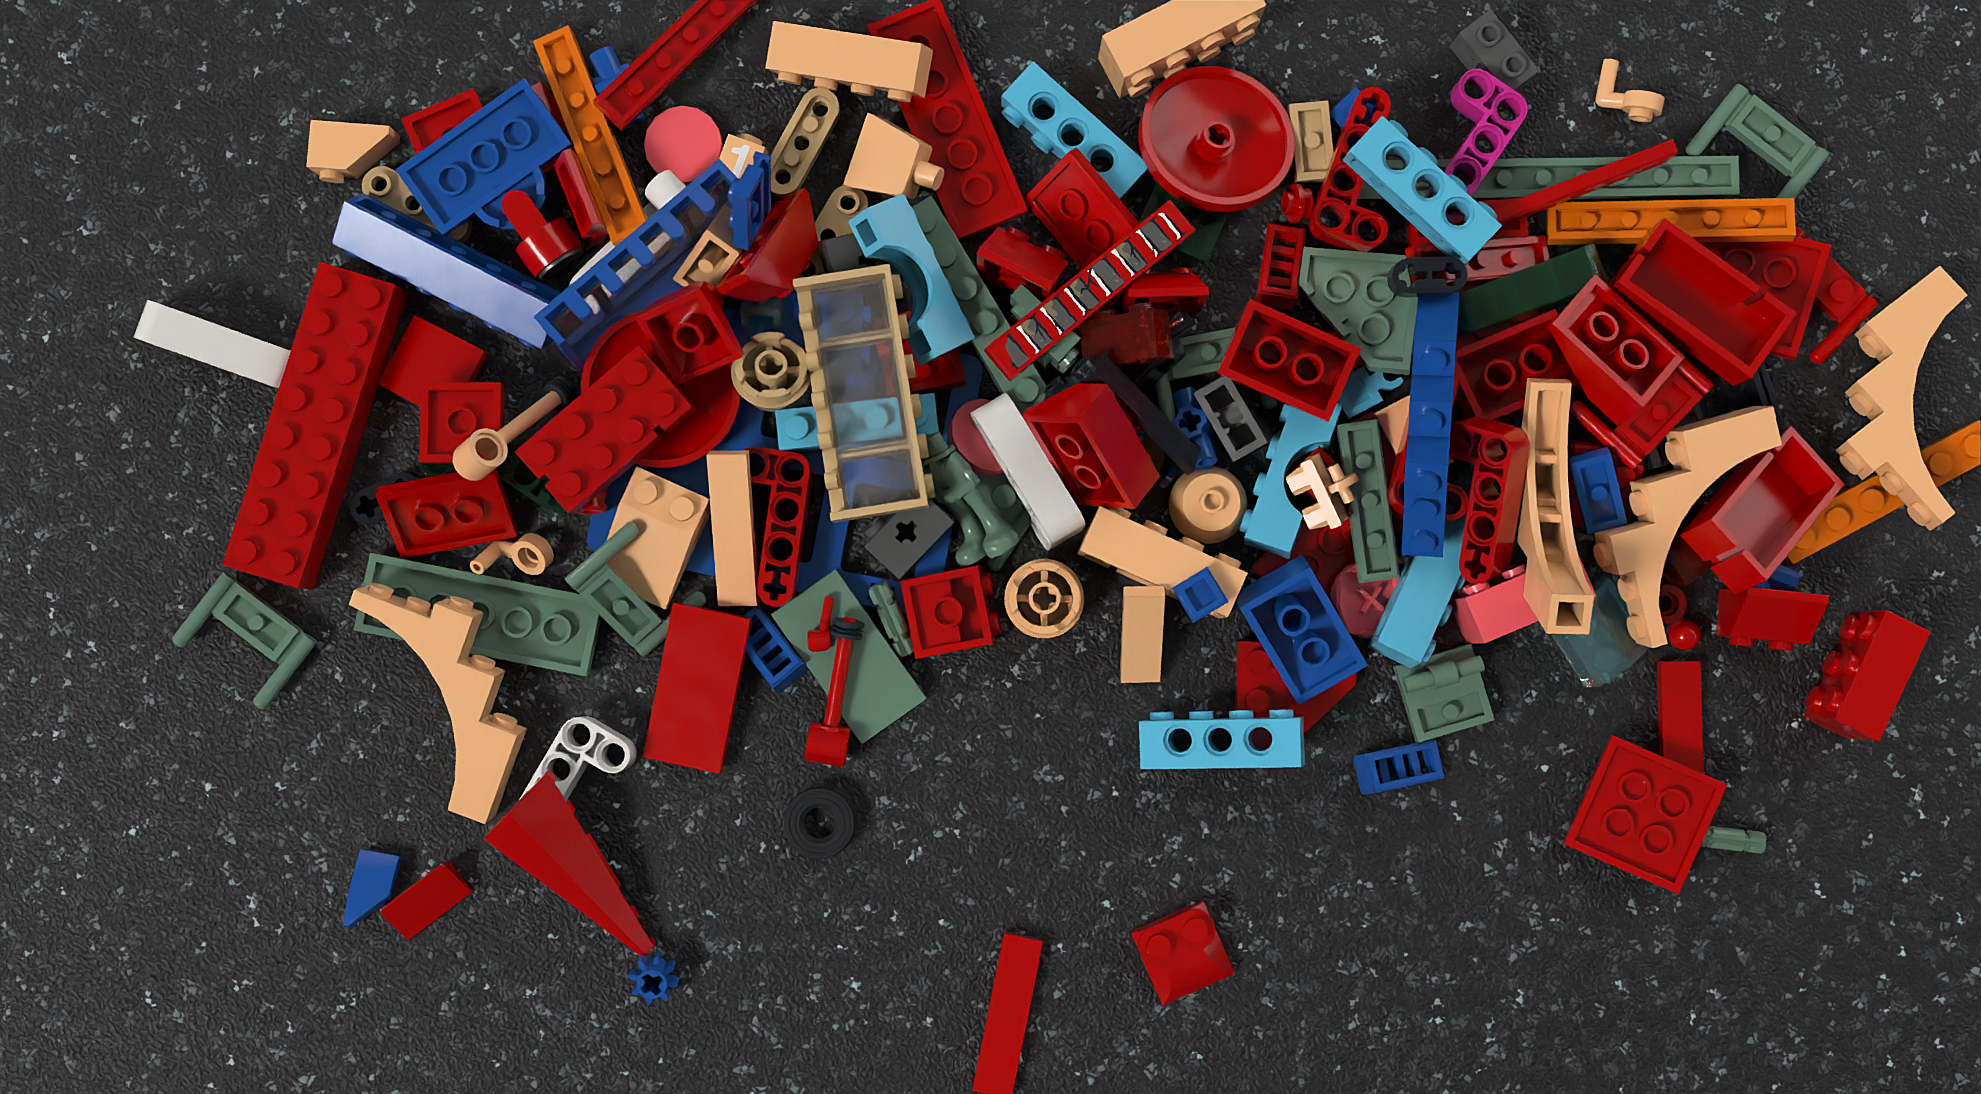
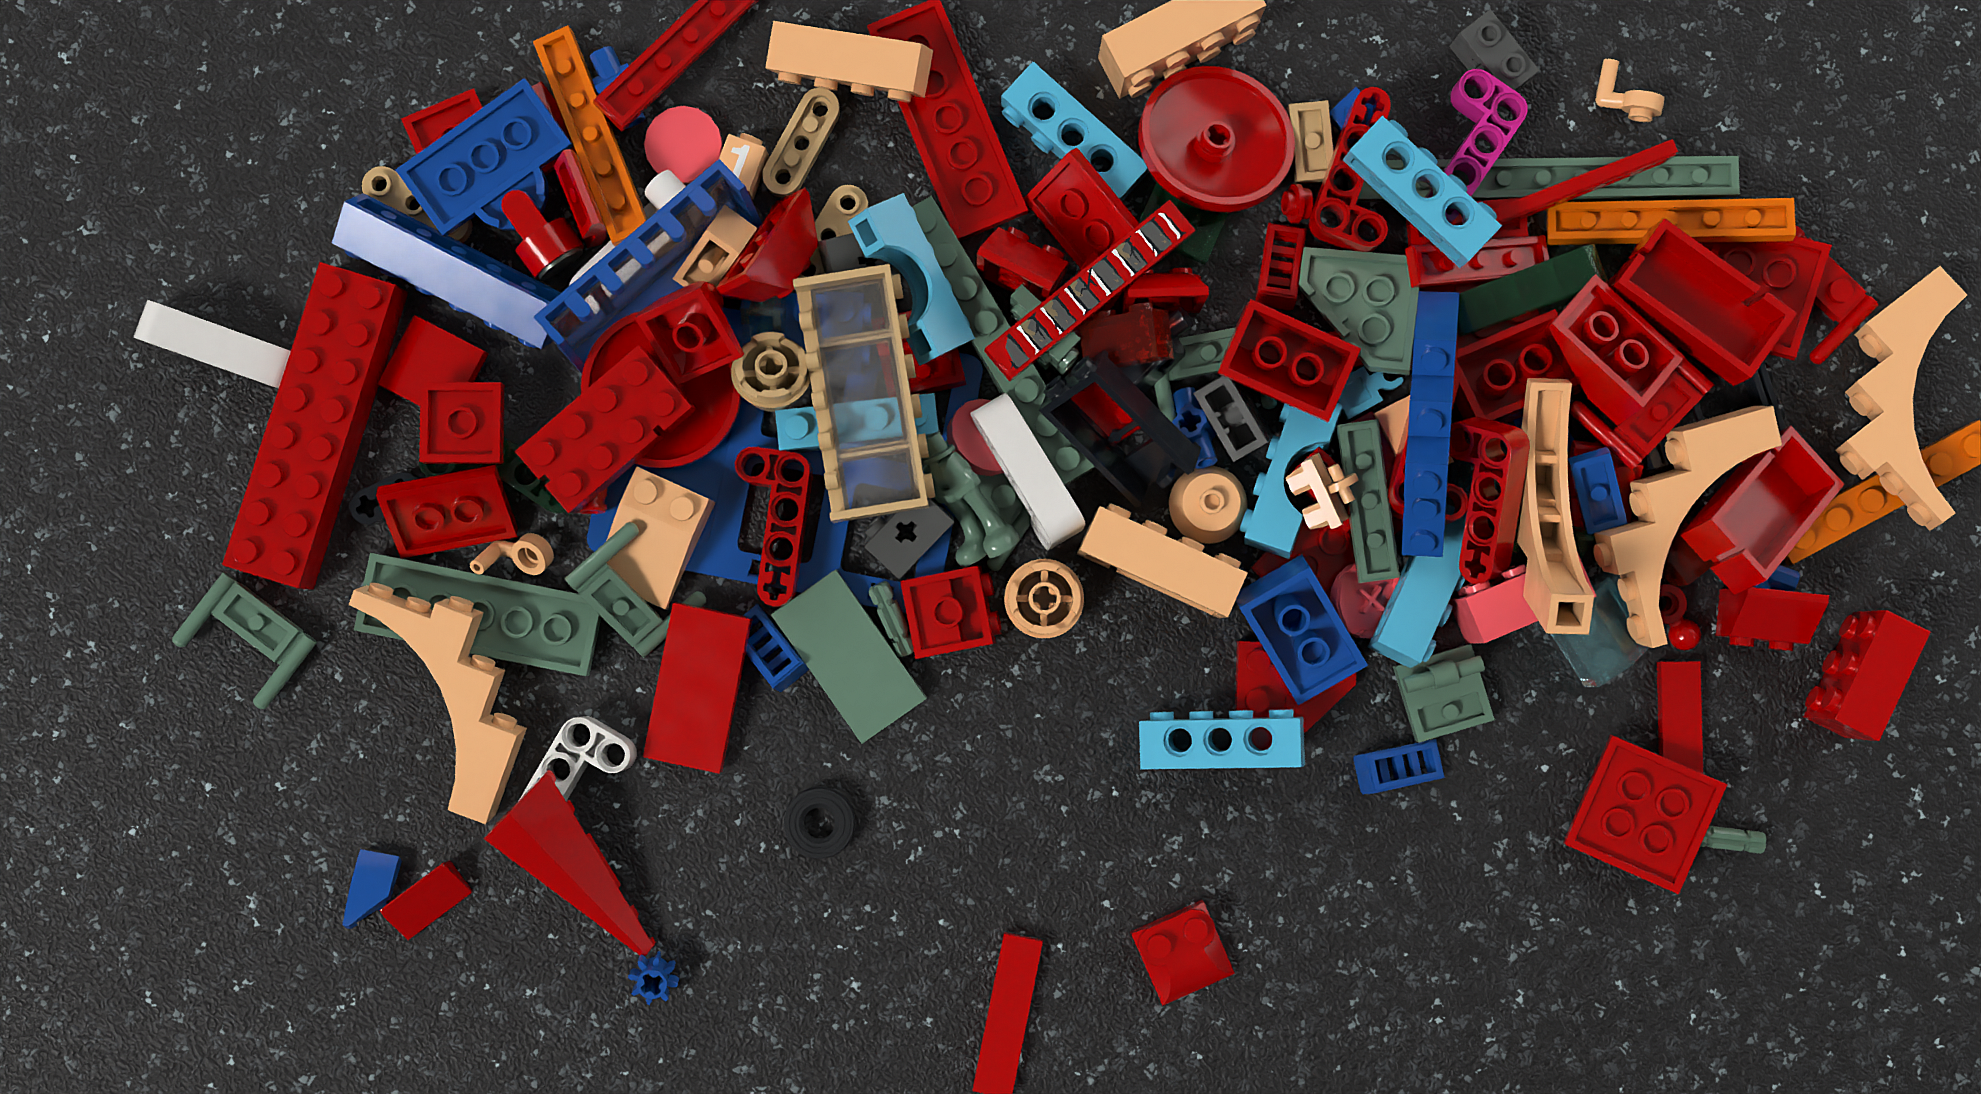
(347, 149): light nougat slope -> none
(493, 444): light nougat piece -> none
(733, 527): light nougat tile -> none
(750, 200): blue plate -> none
(821, 639): red hand -> none
(828, 740): red piece -> none
(891, 161): light nougat torso -> none
(1093, 446): red slope -> none
(1142, 634): light nougat tile -> none
(1200, 594): blue tile -> none
(1427, 267): black beam -> none
(1765, 134): sand green plate -> none

